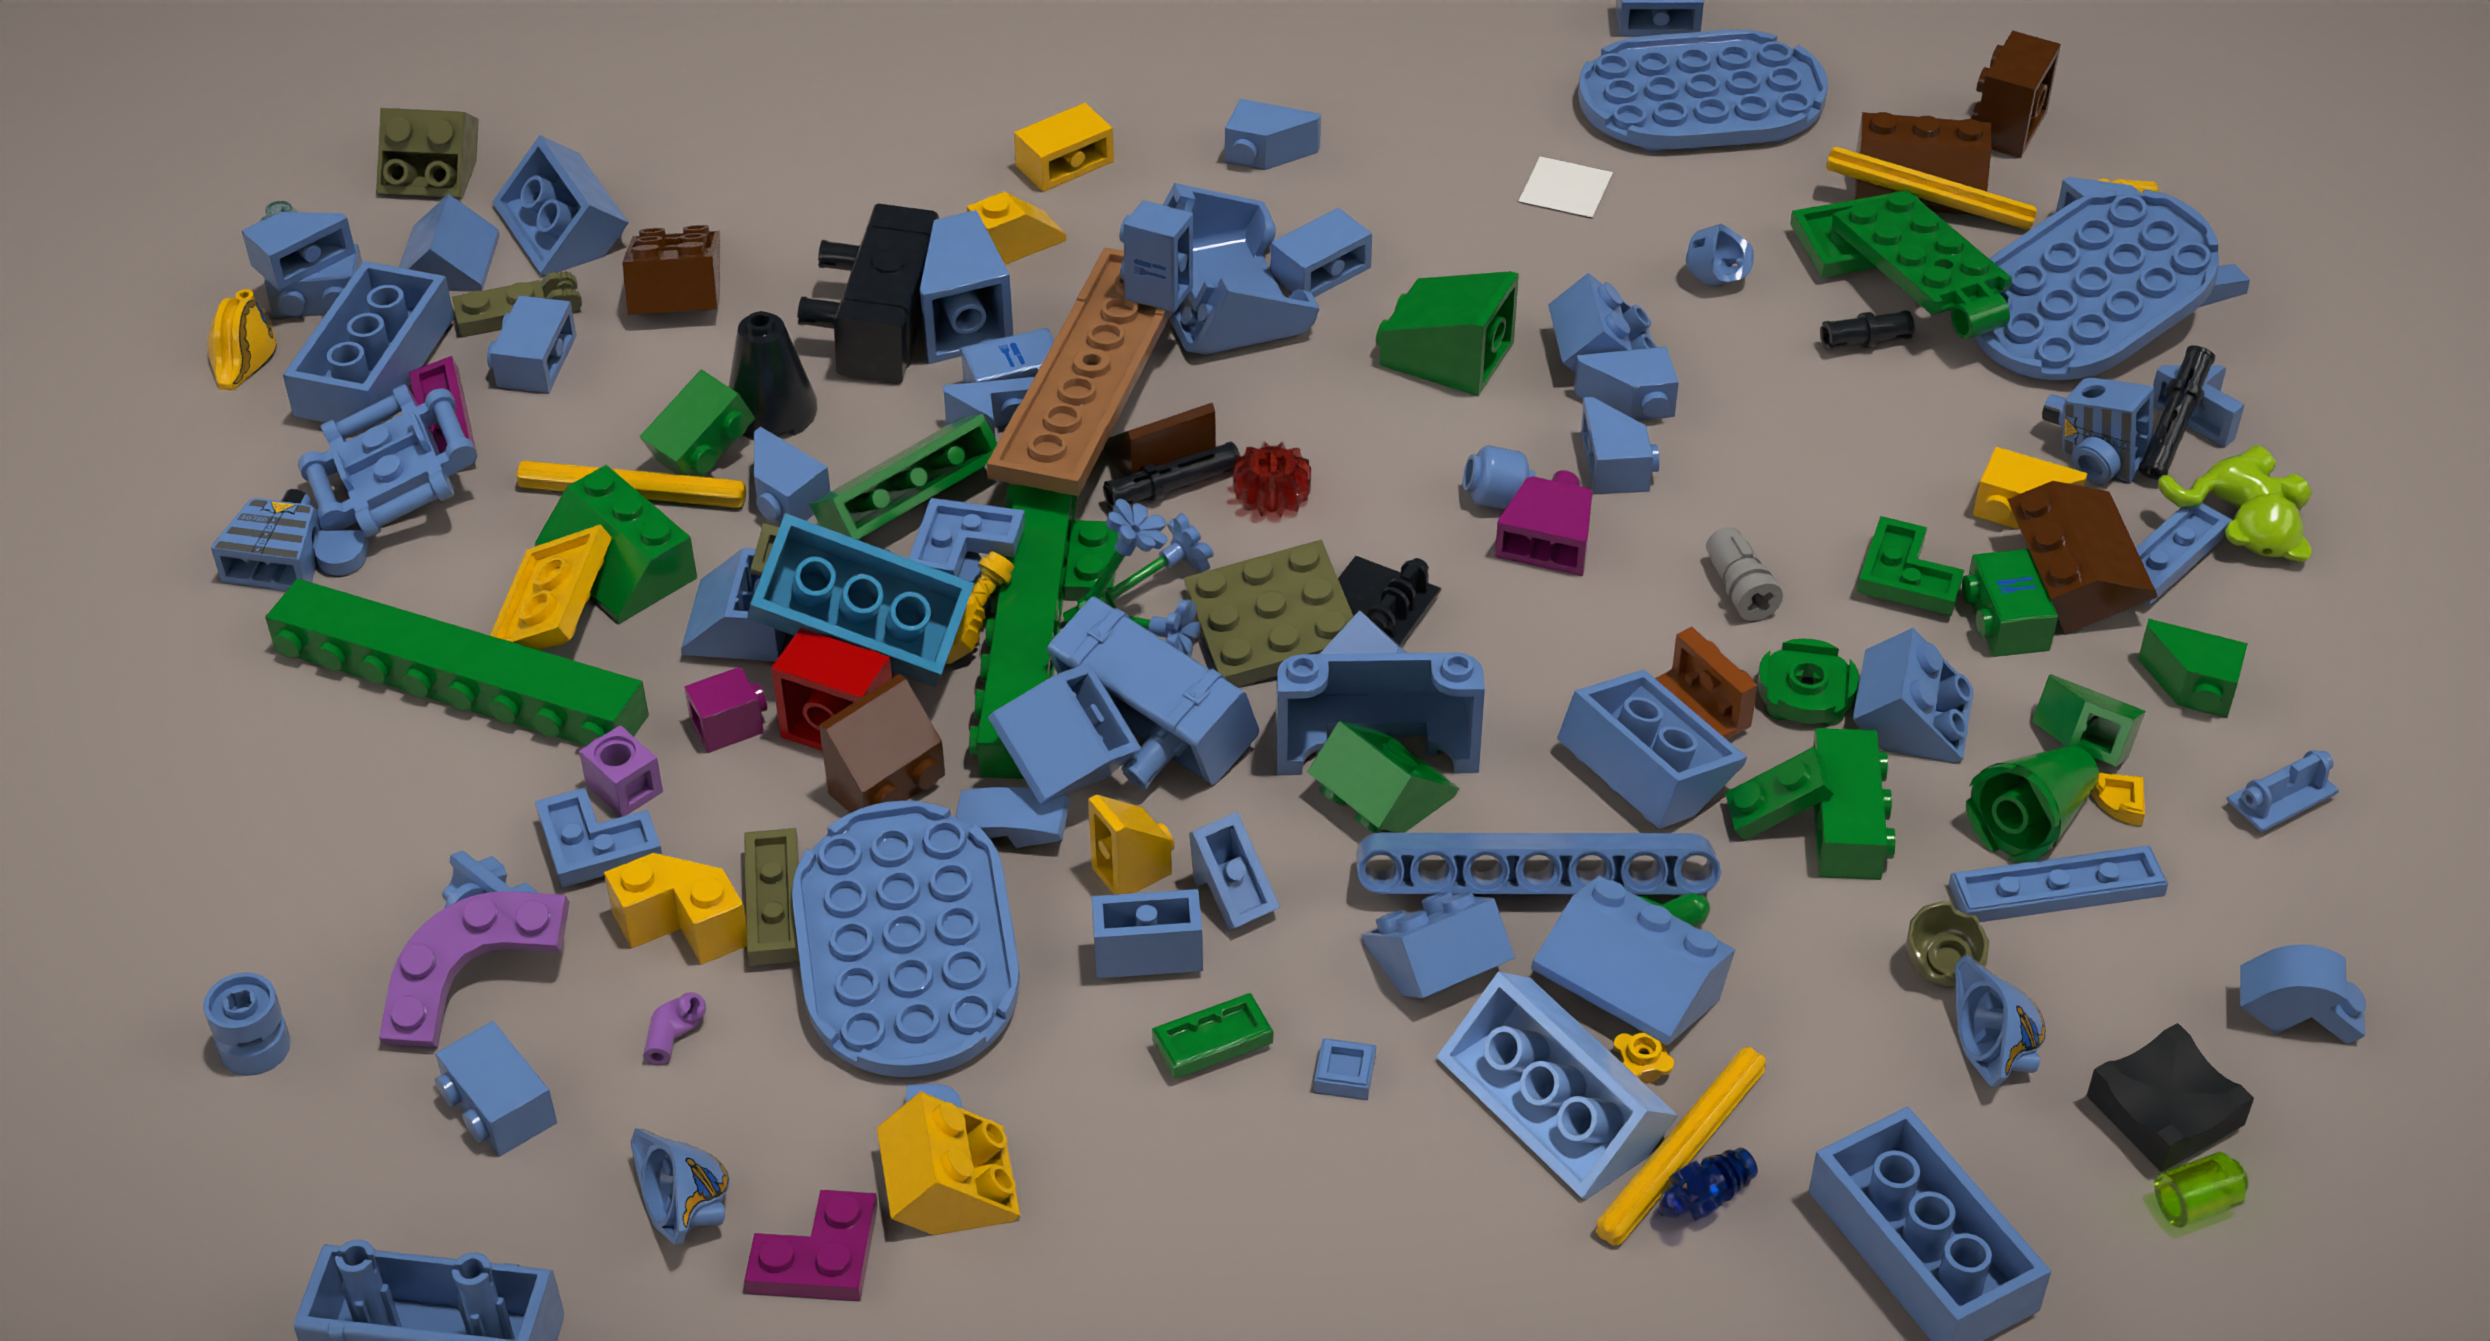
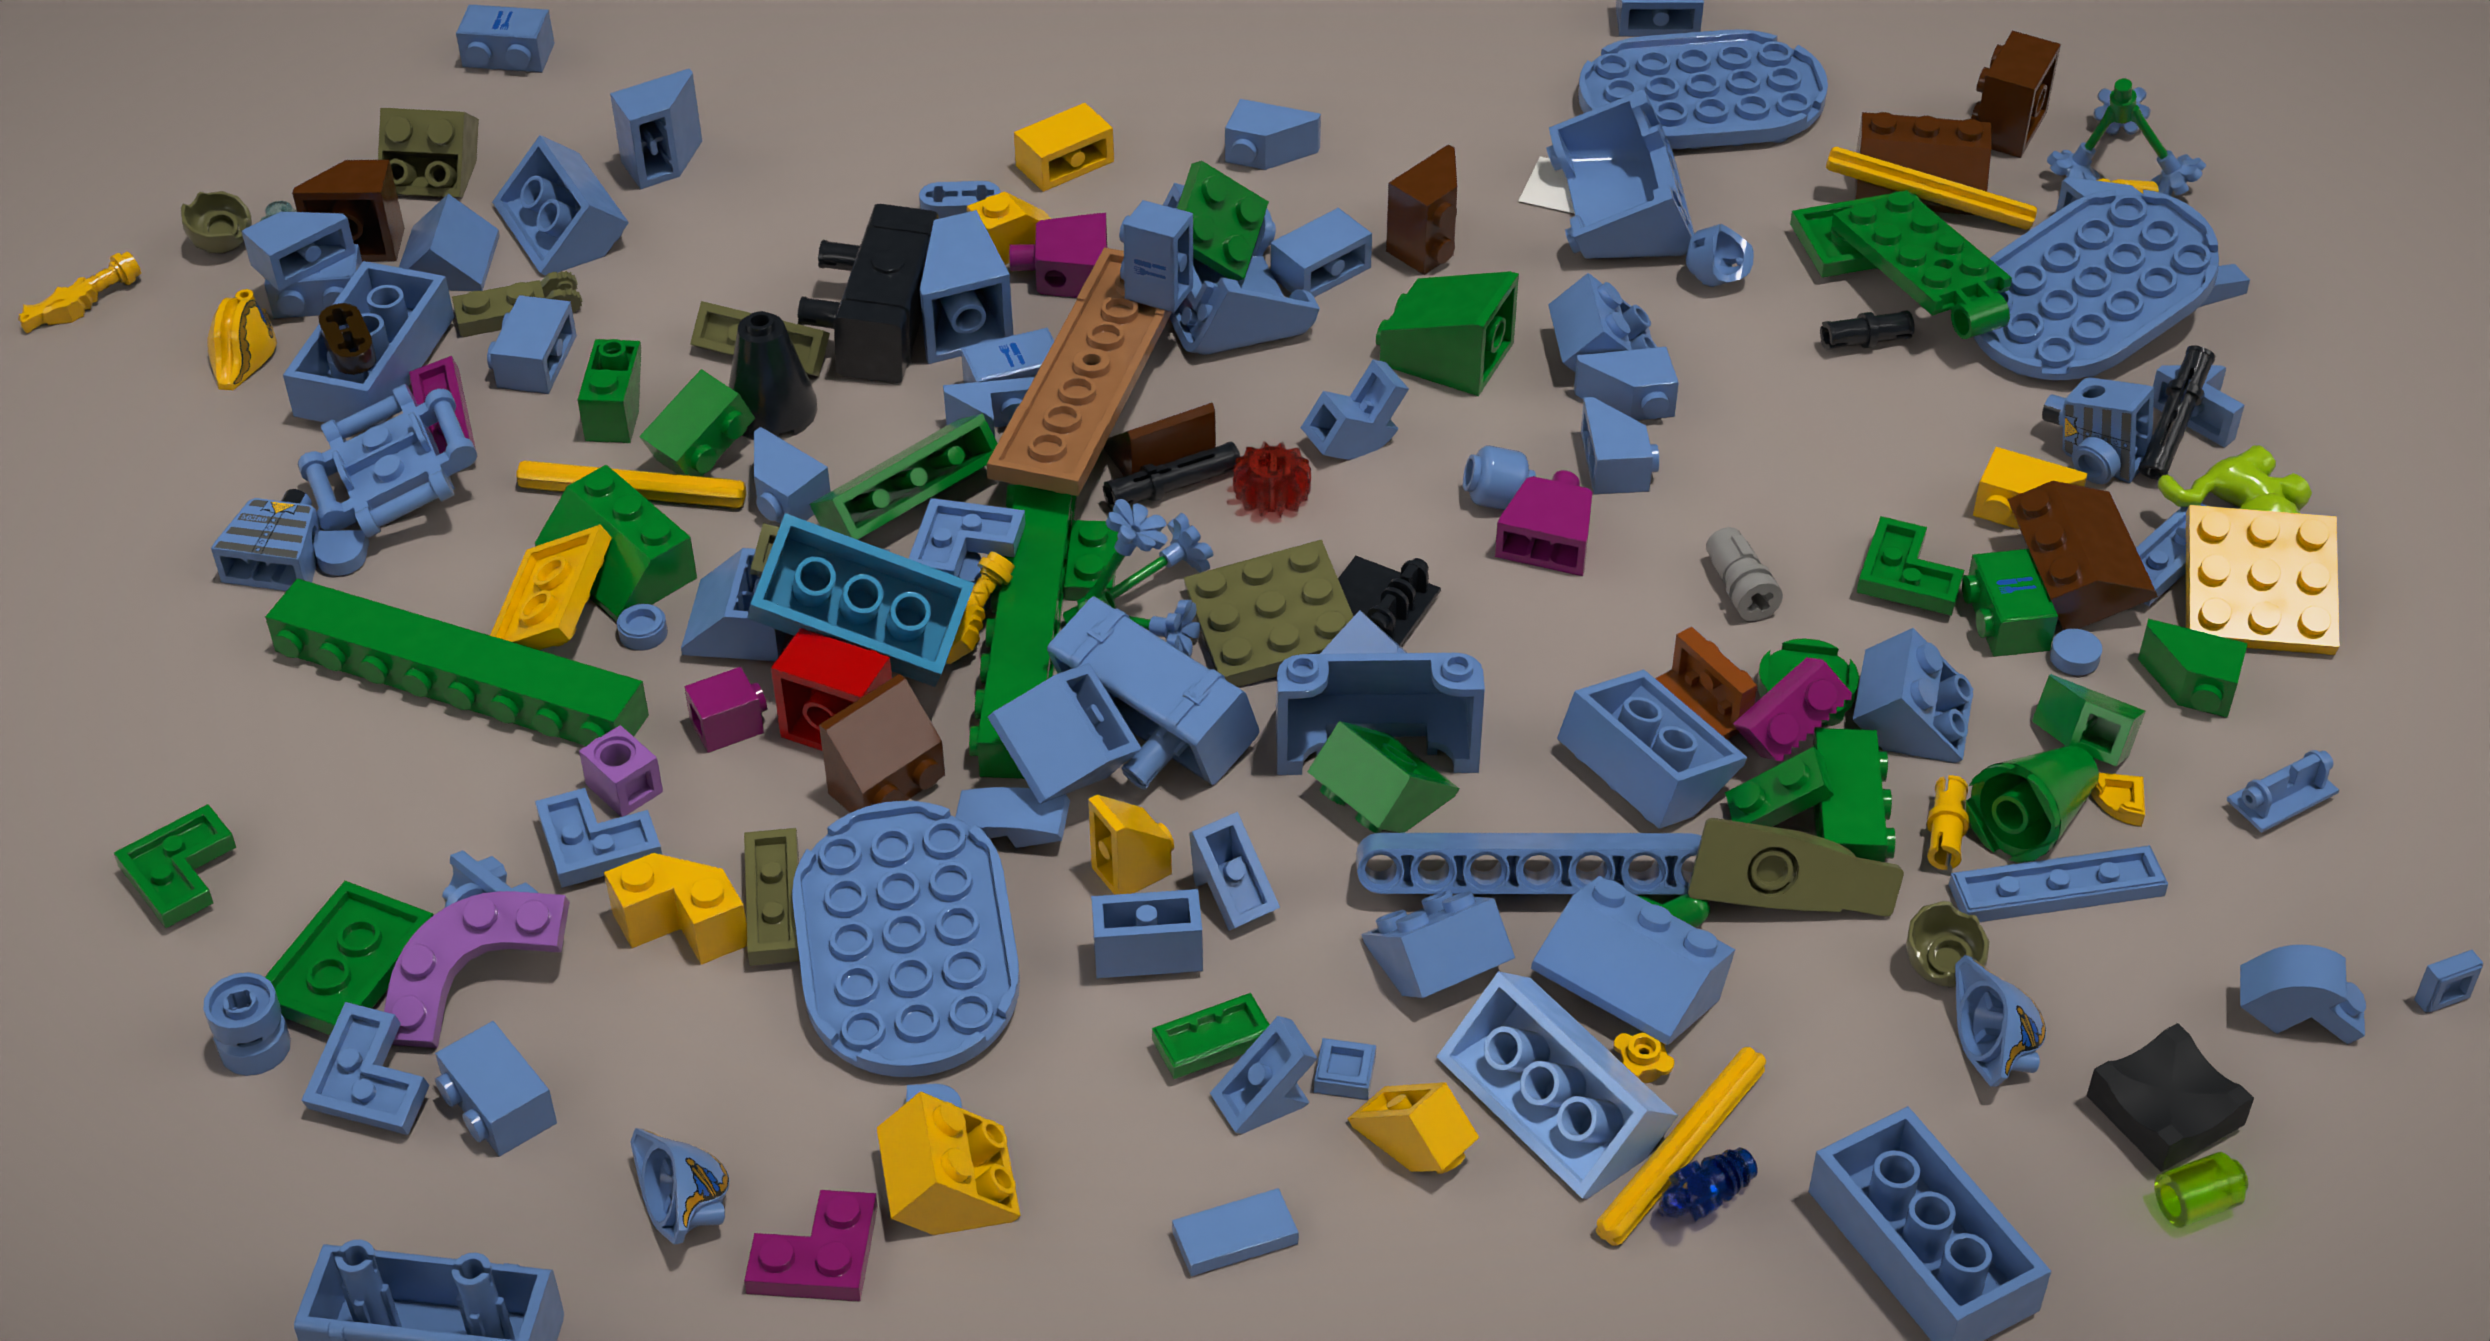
(70, 302): none -> yellow piece
(165, 862): none -> green plate
(215, 221): none -> olive hair
(343, 956): none -> green plate
(352, 1075): none -> medium blue plate
(353, 336): none -> dark brown beam
(366, 197): none -> reddish brown slope
(505, 38): none -> medium blue brick
(611, 391): none -> green slope
(642, 627): none -> medium blue tile
(657, 127): none -> medium blue slope
(670, 1023): medium lavender arm -> none
(672, 270): reddish brown slope -> none
(718, 326): none -> olive plate
(954, 197): none -> medium blue beam
(1062, 253): none -> magenta torso
(1224, 219): none -> green plate
(1235, 1232): none -> medium blue tile
(1265, 1078): none -> medium blue slope
(1359, 422): none -> medium blue brick
(1417, 1126): none -> yellow slope
(1424, 212): none -> reddish brown slope
(1622, 182): none -> medium blue windscreen
(1788, 871): none -> olive piece
(1793, 709): none -> magenta brick
(1948, 822): none -> yellow pin
(2076, 652): none -> medium blue tile
(2124, 110): none -> medium blue plant
(2263, 578): none -> yellow plate
(2448, 981): none -> medium blue tile

